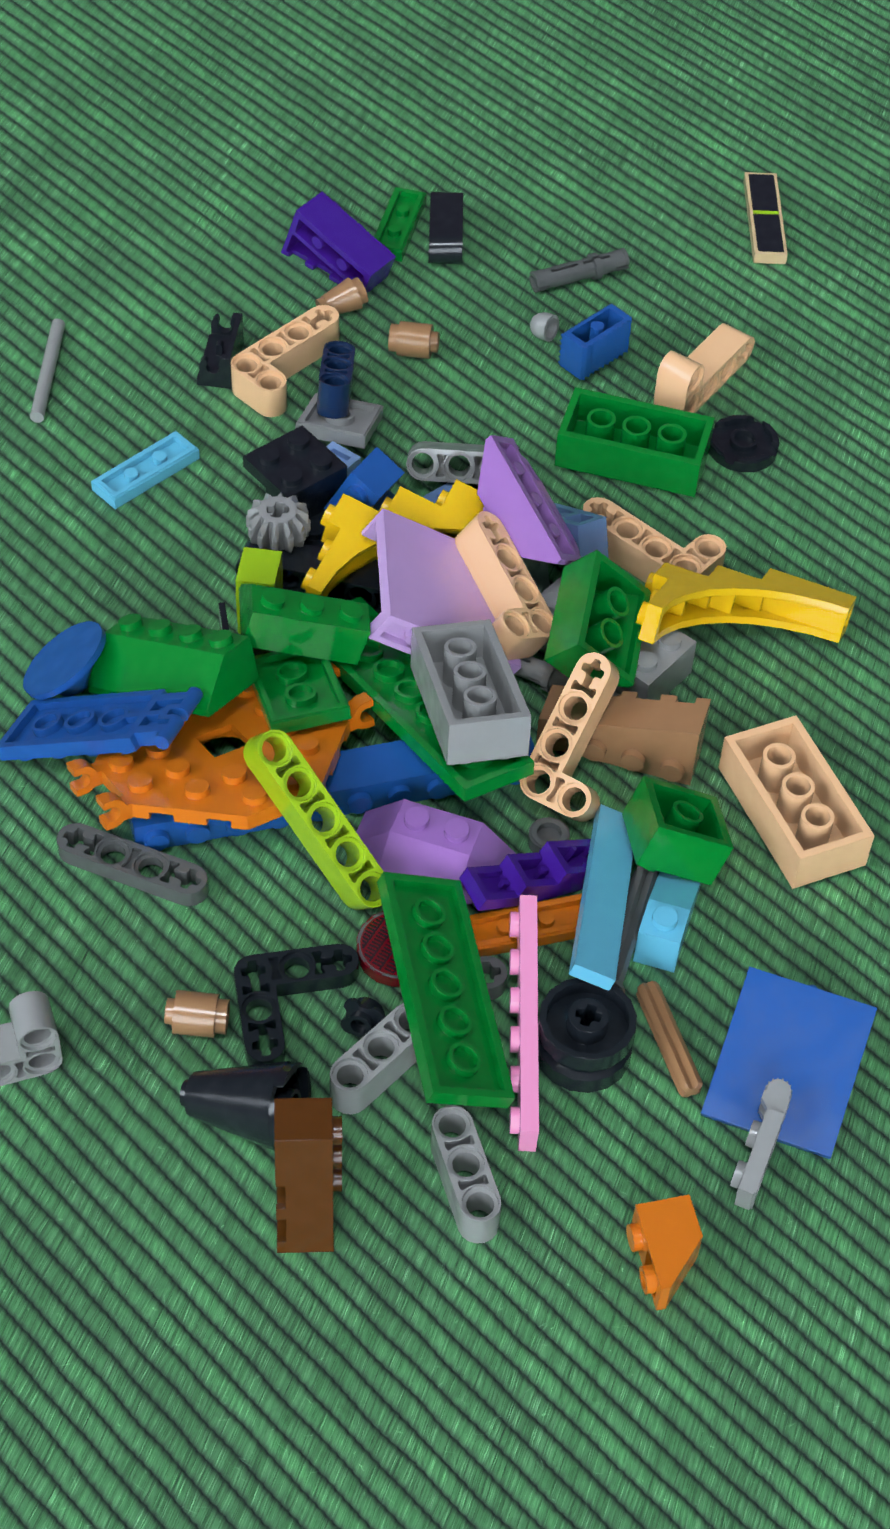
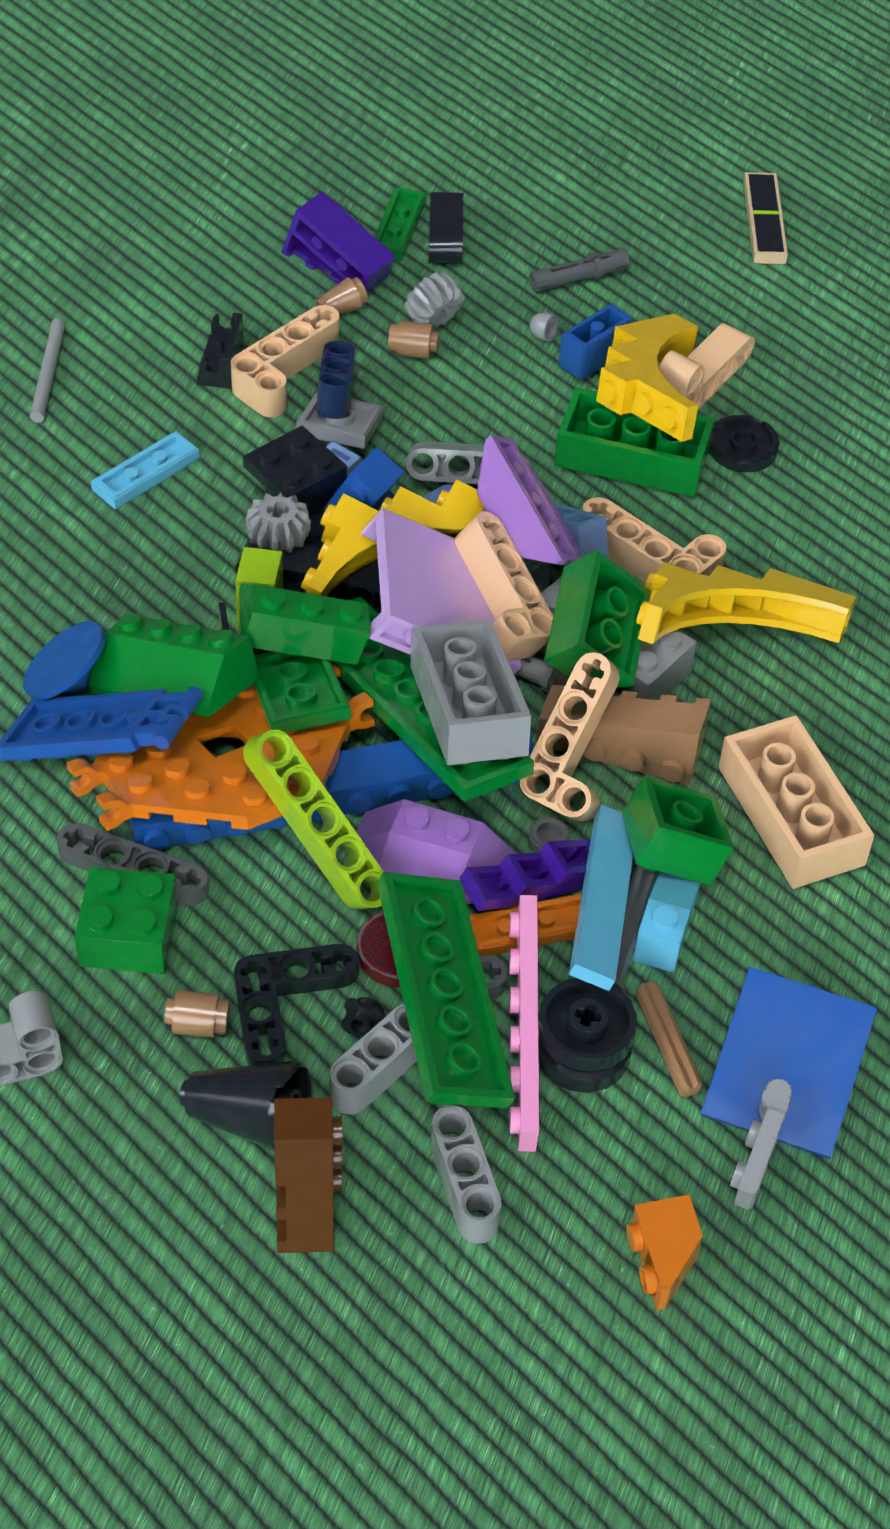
(126, 920): none -> green brick
(434, 300): none -> light grey gear
(633, 377): none -> yellow arch

